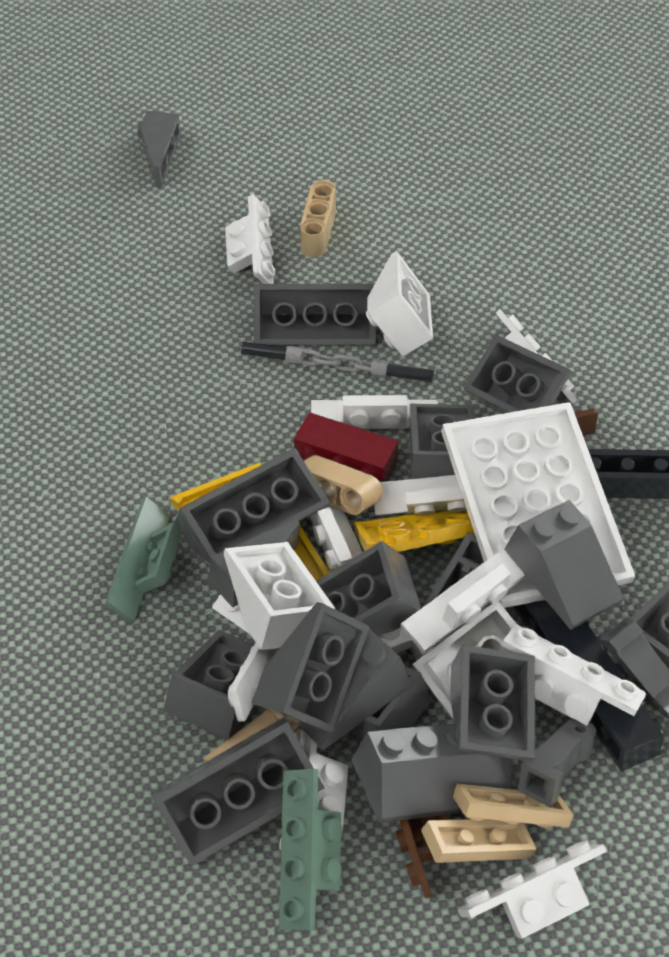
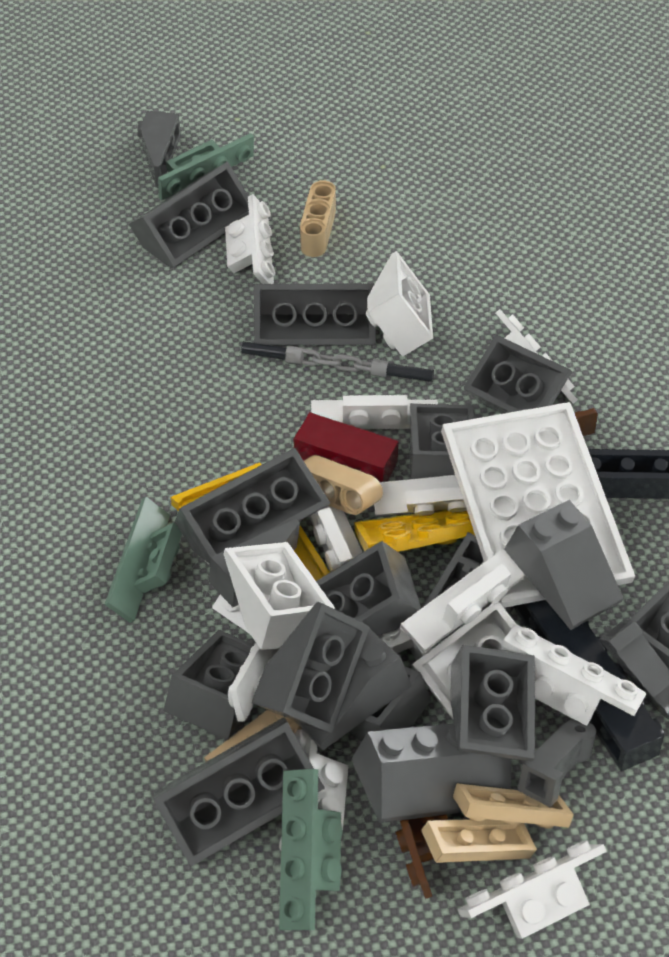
(192, 216): none -> dark grey slope
(200, 160): none -> sand green bracket

